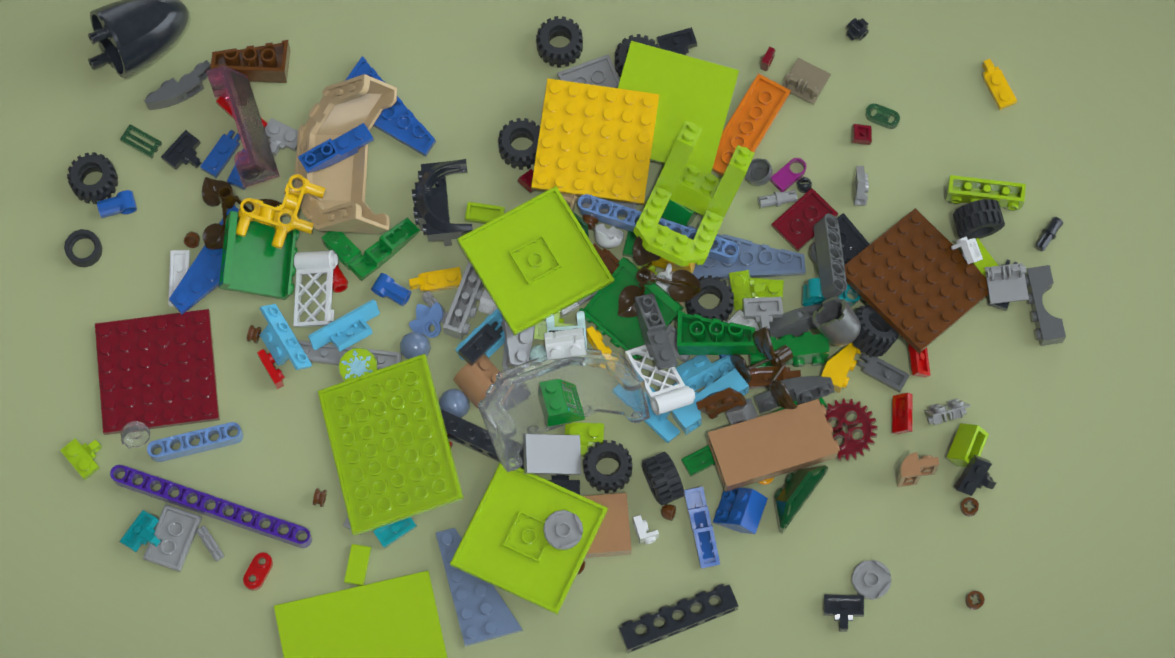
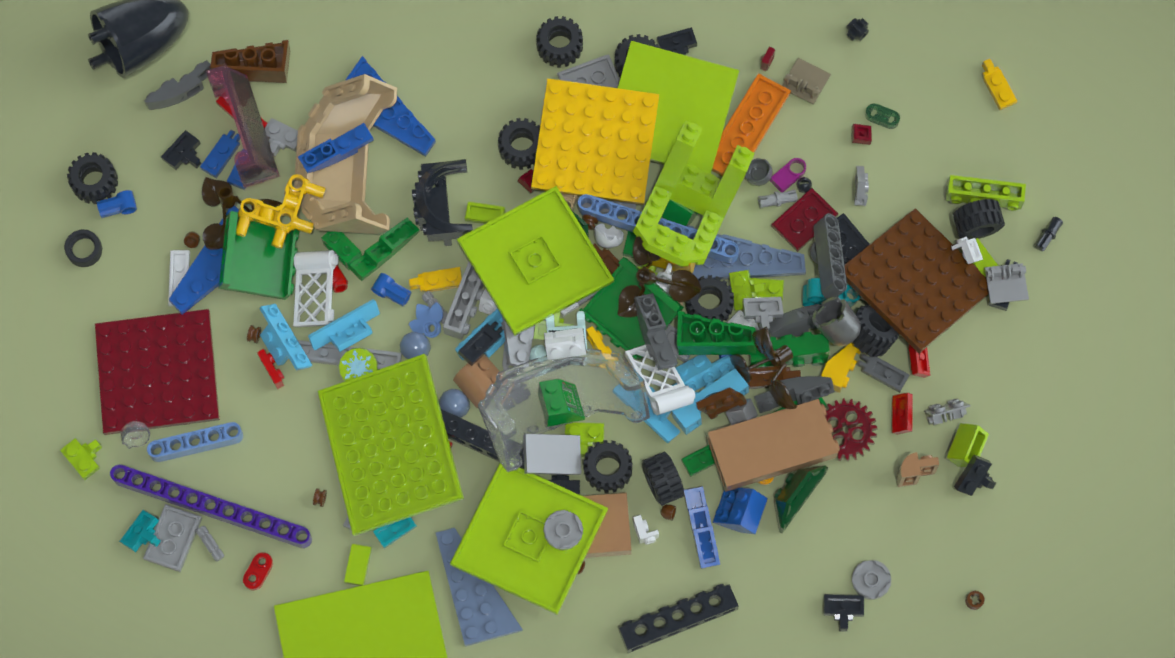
(153, 149): clear green tile -> none
(964, 510): reddish brown bush -> none
(1048, 328): dark grey arch -> none

